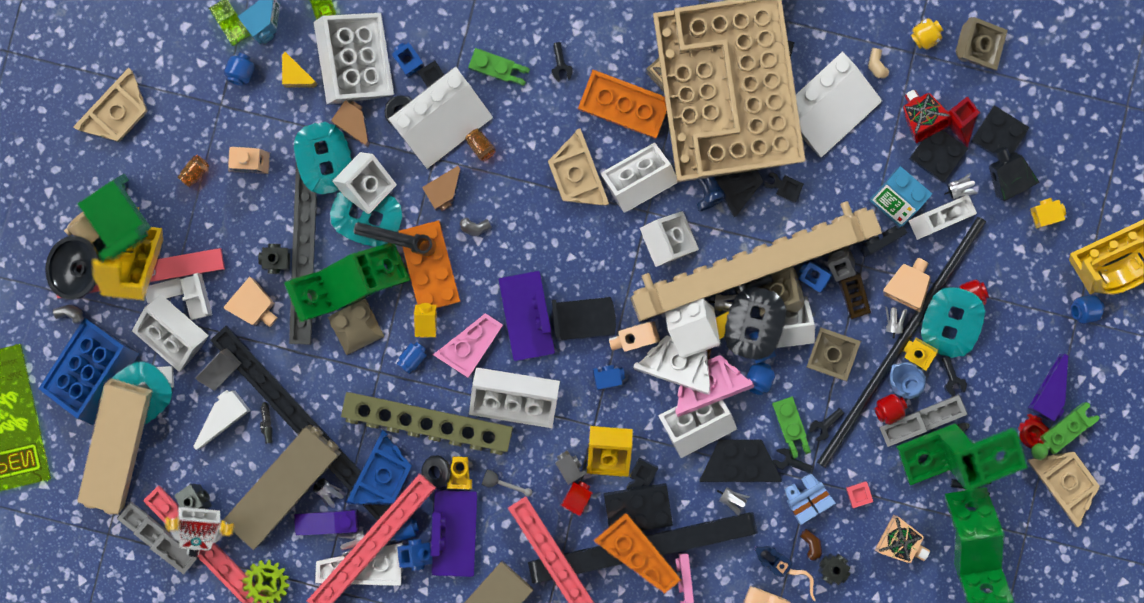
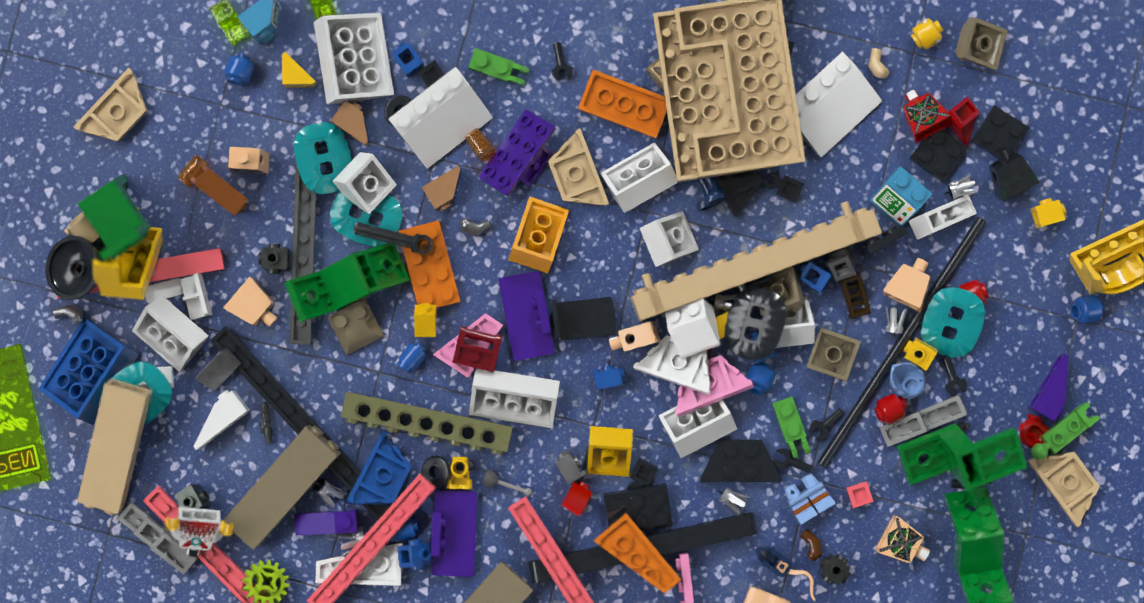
(219, 189): none -> dark orange brick
(477, 356): none -> dark red plate
(519, 155): none -> dark purple bracket
(538, 235): none -> light orange slope

